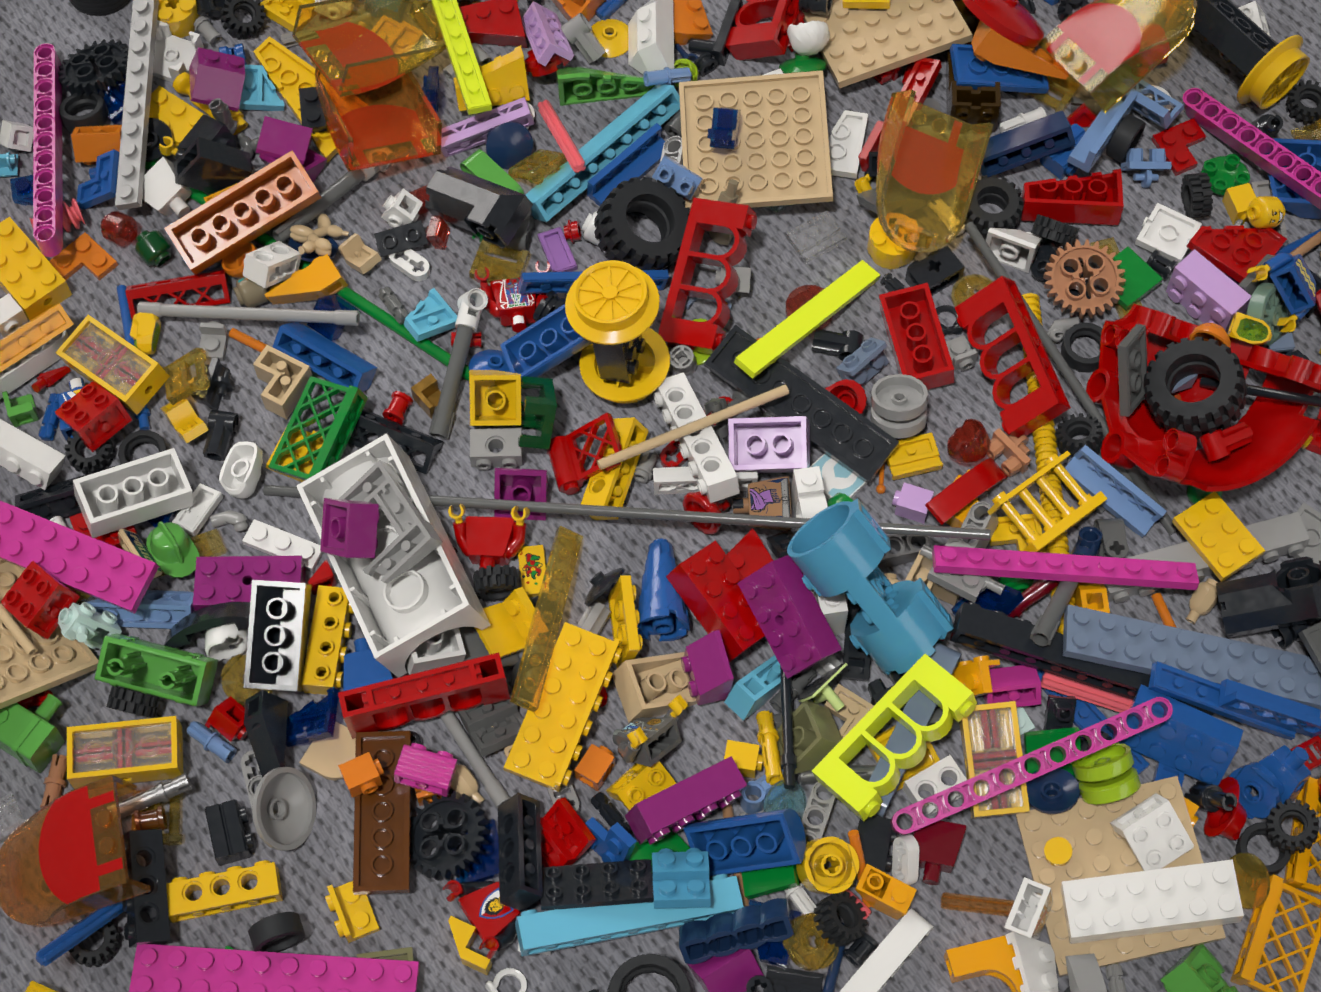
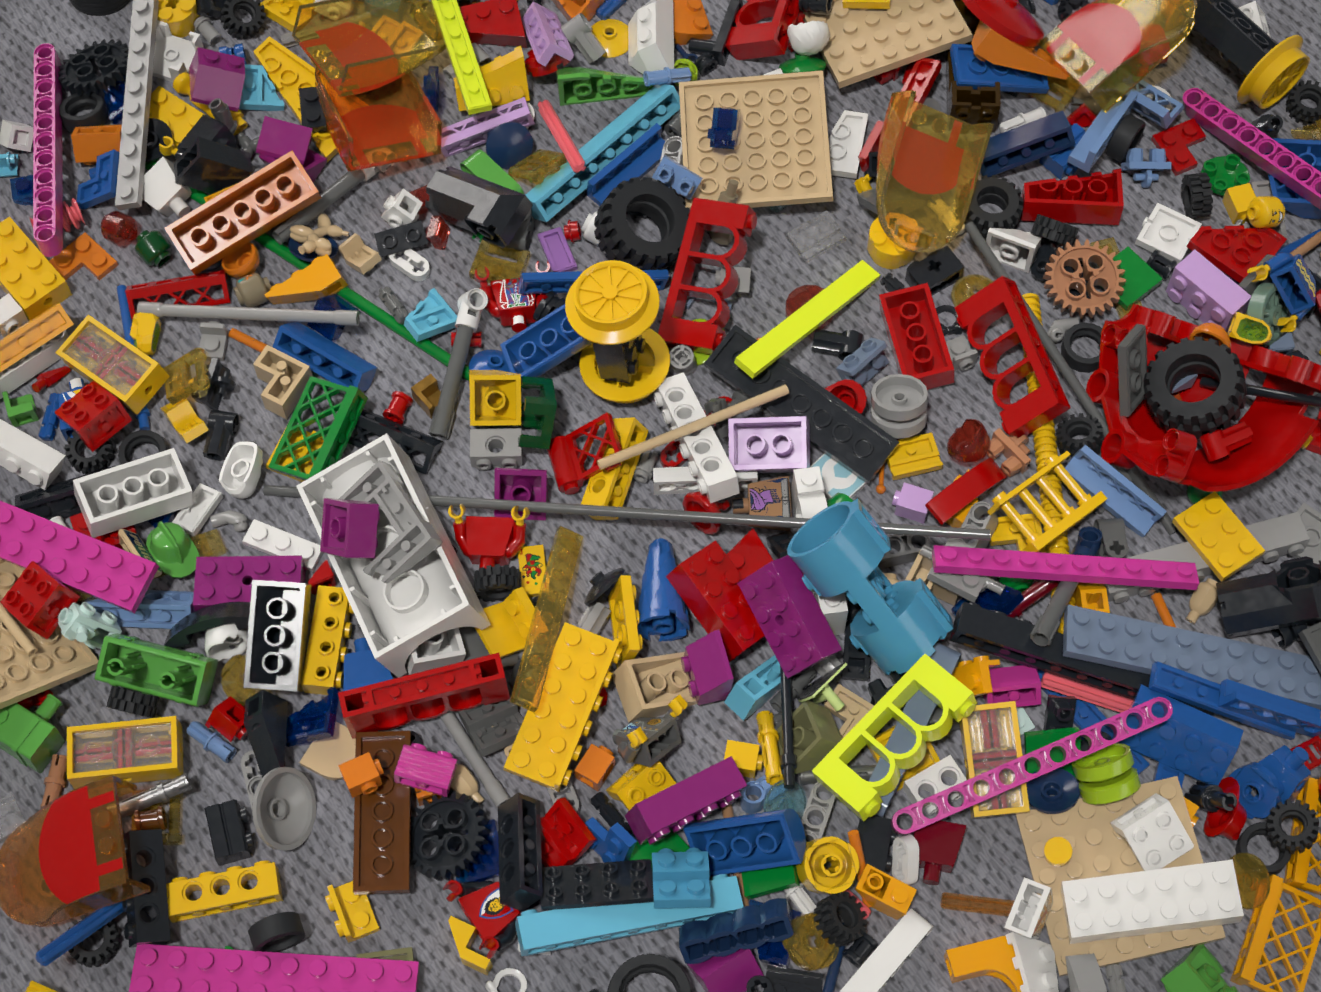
(271, 264): white brick -> none

